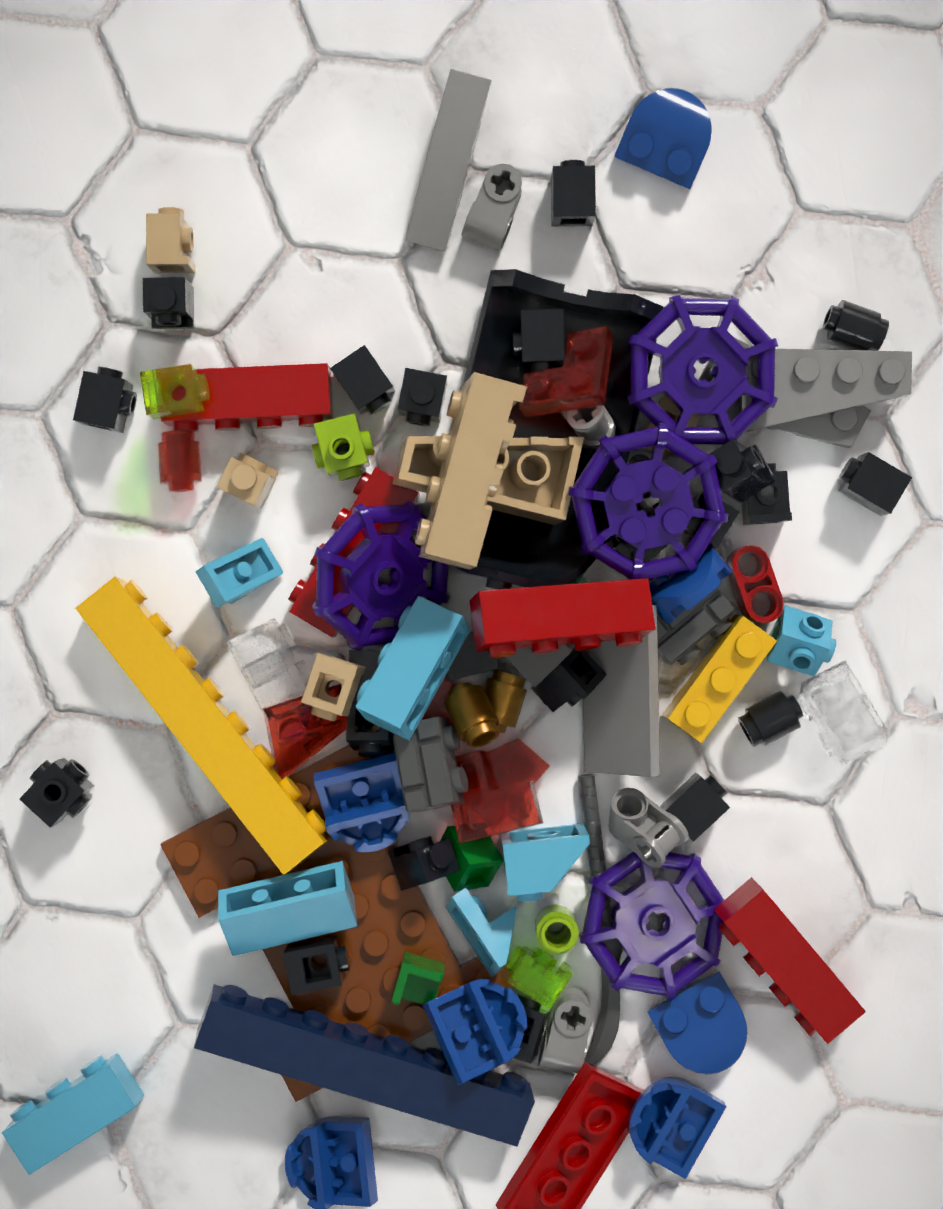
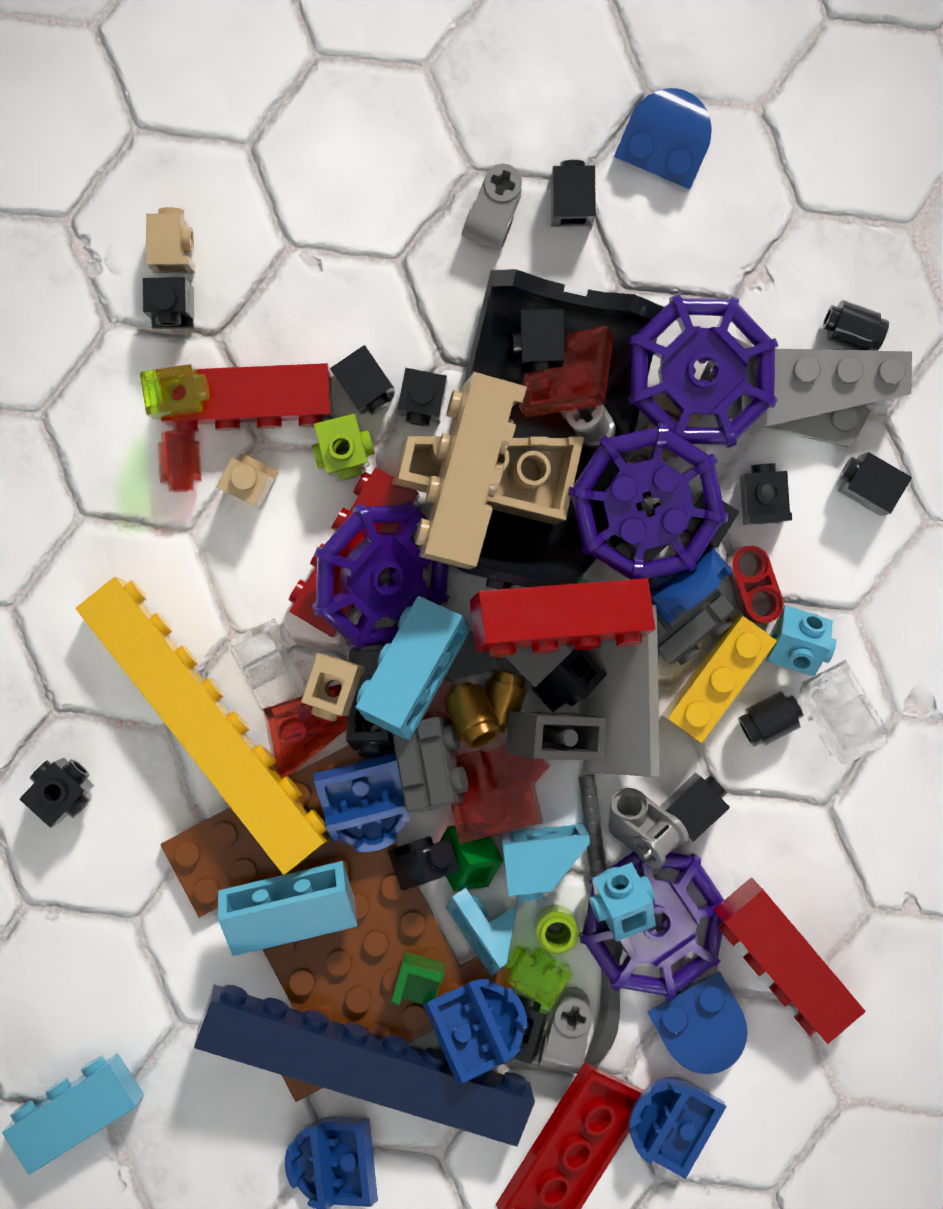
(105, 400): black brick -> none
(239, 573): medium azure slope -> none
(307, 977): black brick -> none
(448, 160): light grey slope -> none
(556, 735): none -> dark grey brick
(623, 901): none -> medium azure brick
(742, 470): black brick -> none

